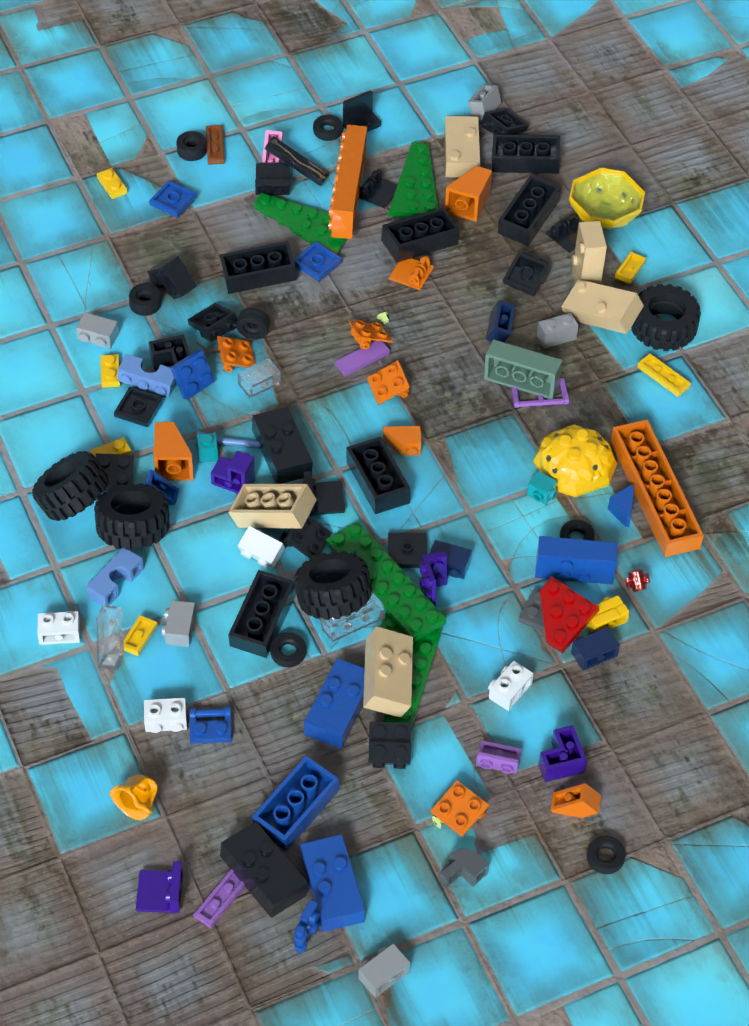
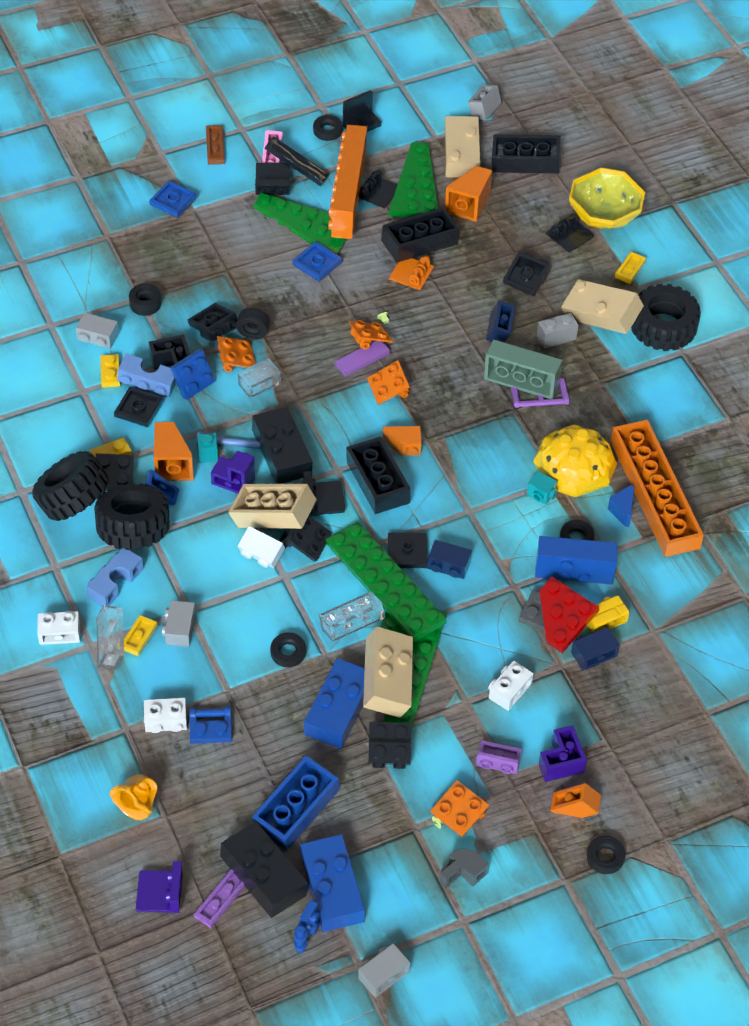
(112, 183): yellow plate -> none
(173, 275): black brick -> none
(191, 153): black tyre -> none
(258, 267): black brick -> none
(262, 613): black brick -> none
(333, 585): black tyre -> none
(433, 573): dark purple bracket -> none
(503, 122): black plate -> none
(529, 210): black brick -> none
(589, 253): tan brick -> none
(637, 580): clear red gear -> none
(664, 375): yellow plate -> none

